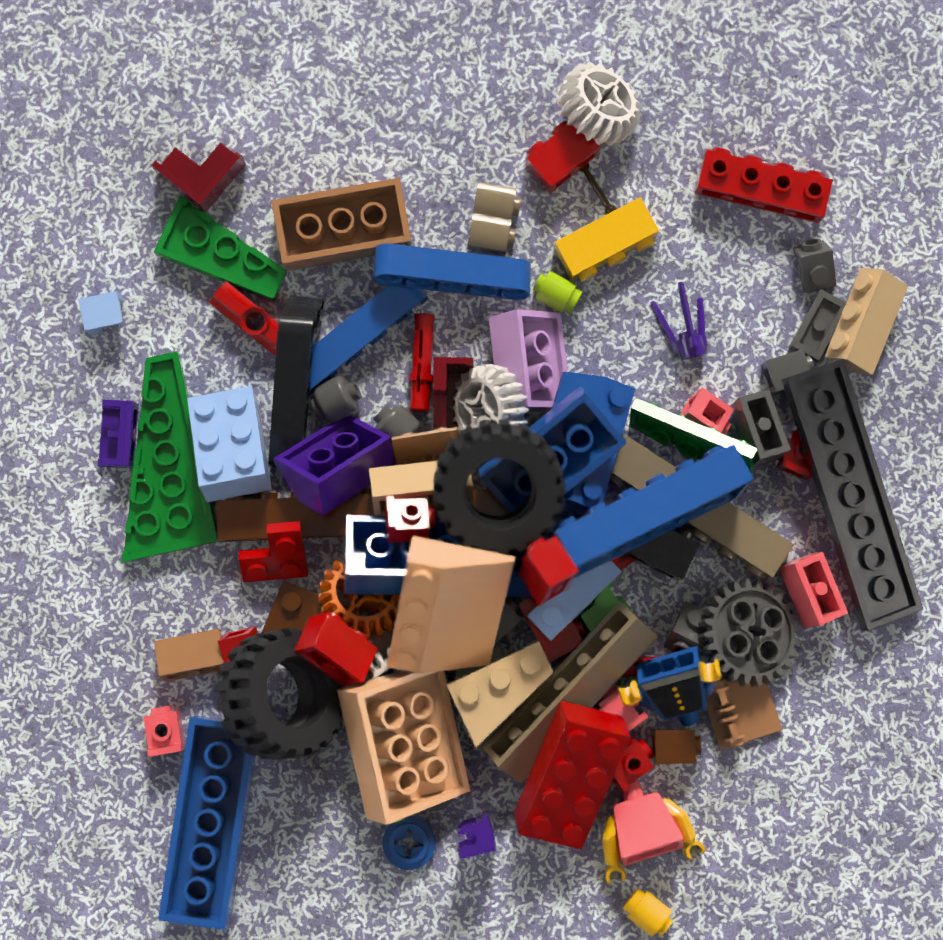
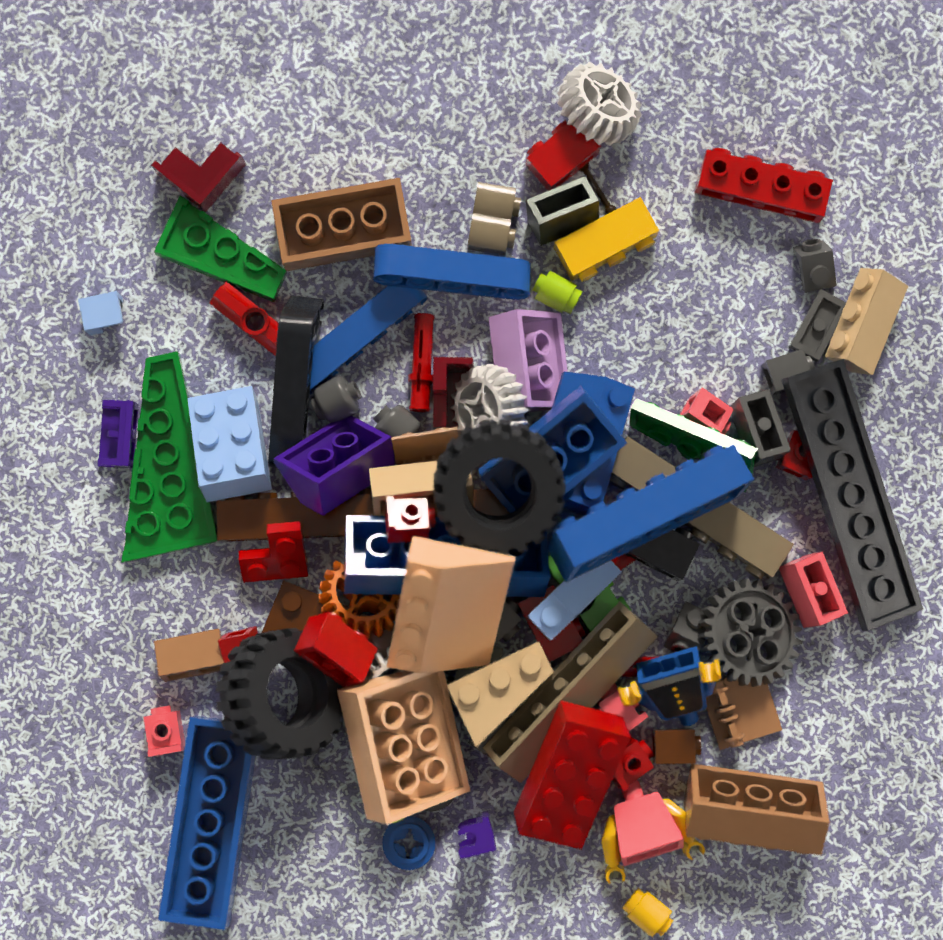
(547, 570): red brick -> none
(562, 210): none -> pearl dark grey piece
(690, 342): dark purple plant -> none
(756, 809): none -> medium nougat brick

